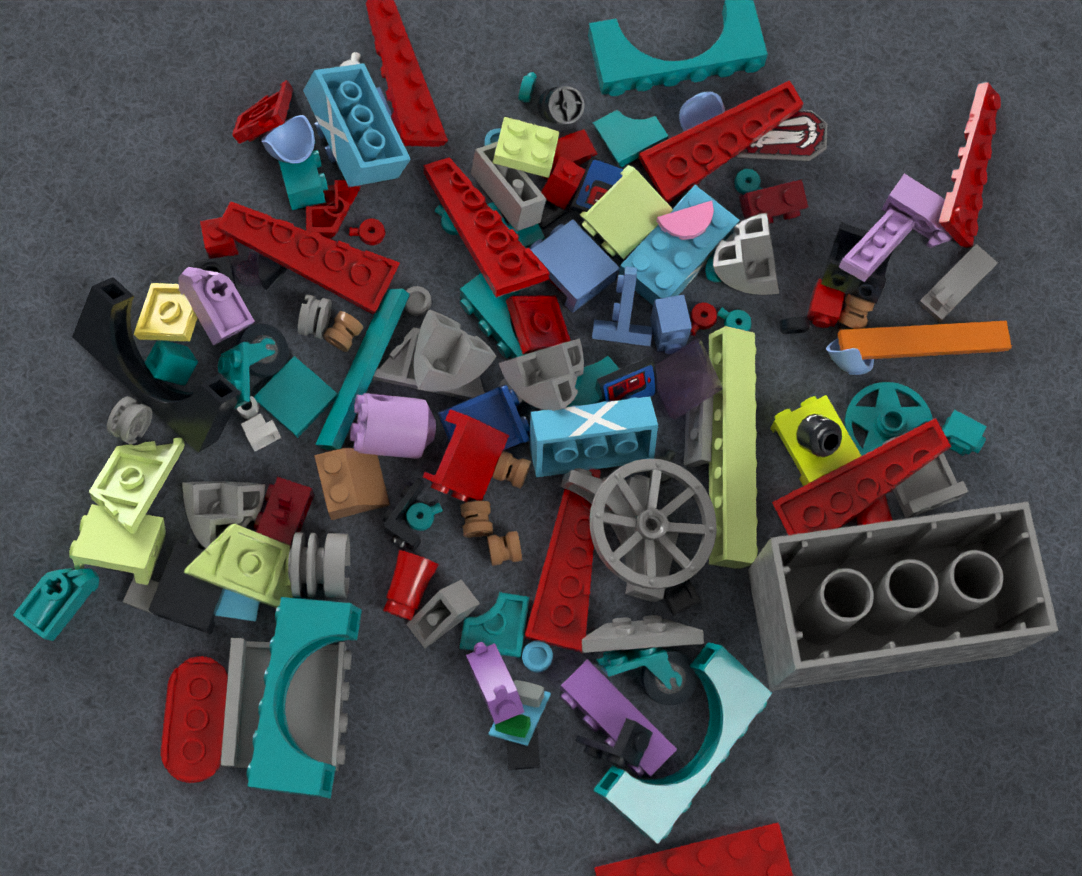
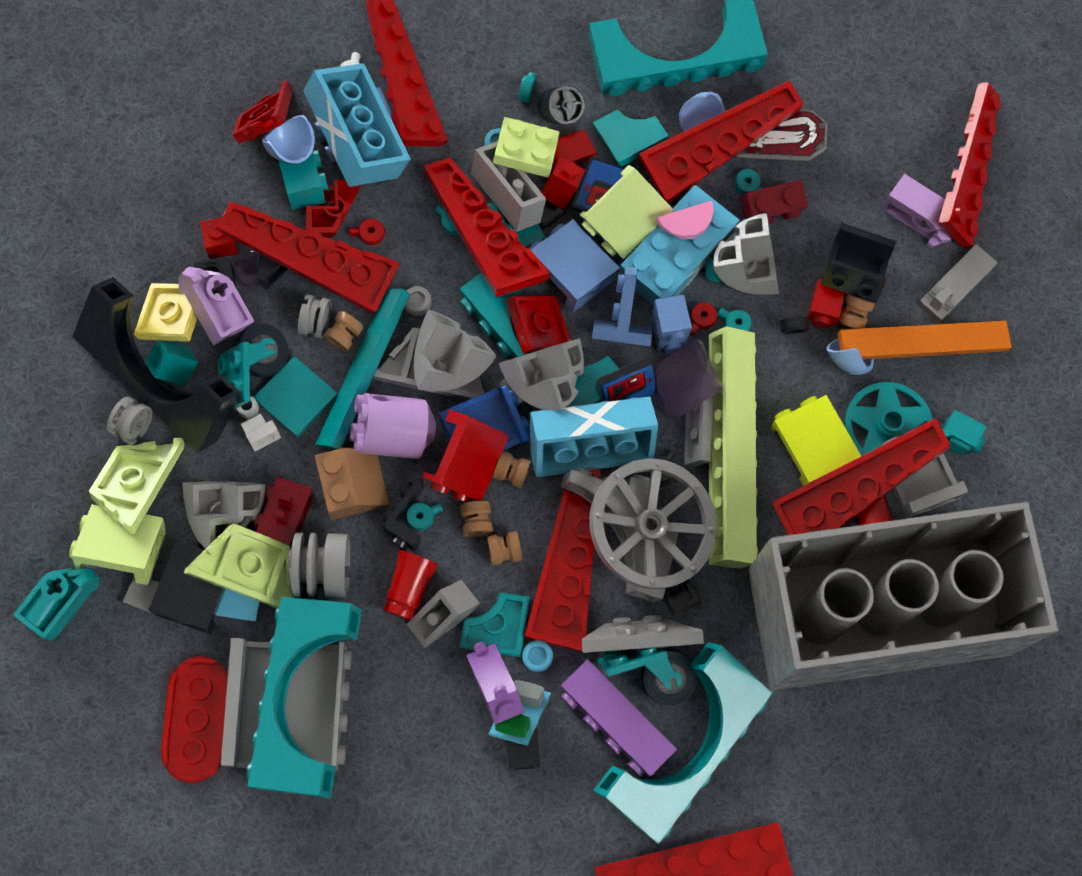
(628, 748): black bracket -> none
(819, 435): black head -> none
(877, 244): lavender tile -> none

